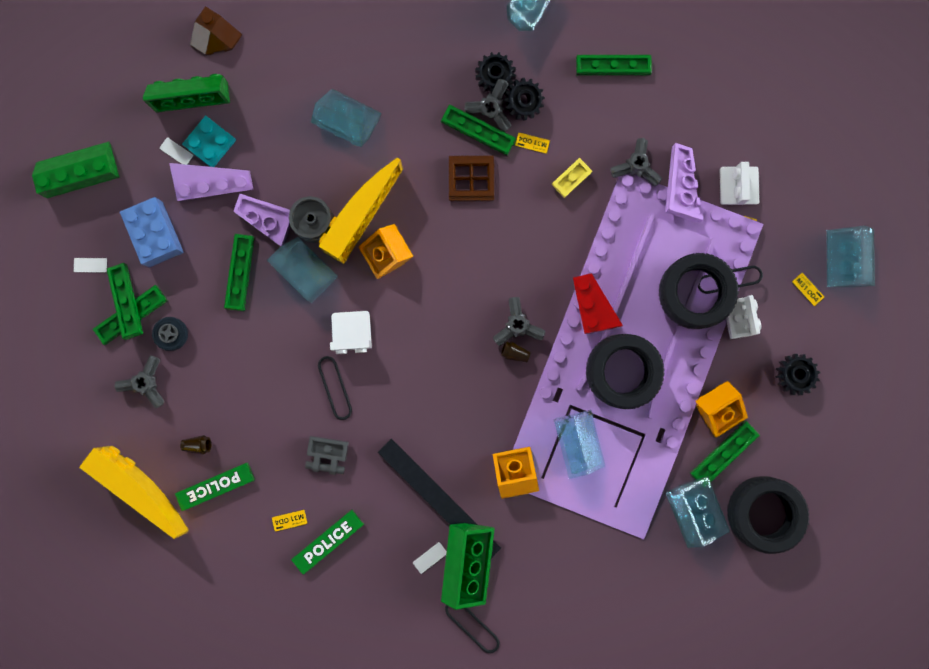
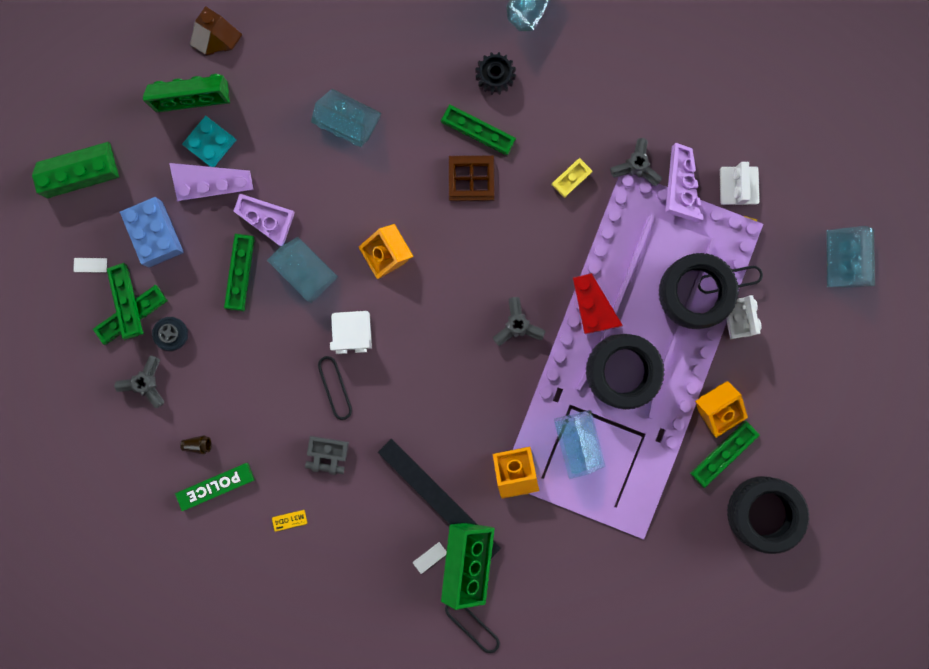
(134, 488): yellow slope -> none
(176, 151): white sticker -> none
(301, 215): dark grey wheel -> none
(327, 541): green tile -> none
(358, 212): yellow slope -> none
(485, 107): dark grey bush -> none
(514, 352): dark brown cone -> none
(532, 143): yellow sticker -> none
(533, 96): black gear -> none
(613, 65): green tile -> none
(697, 512): clear light blue slope -> none
(808, 289): yellow sticker -> none
(808, 373): black gear -> none

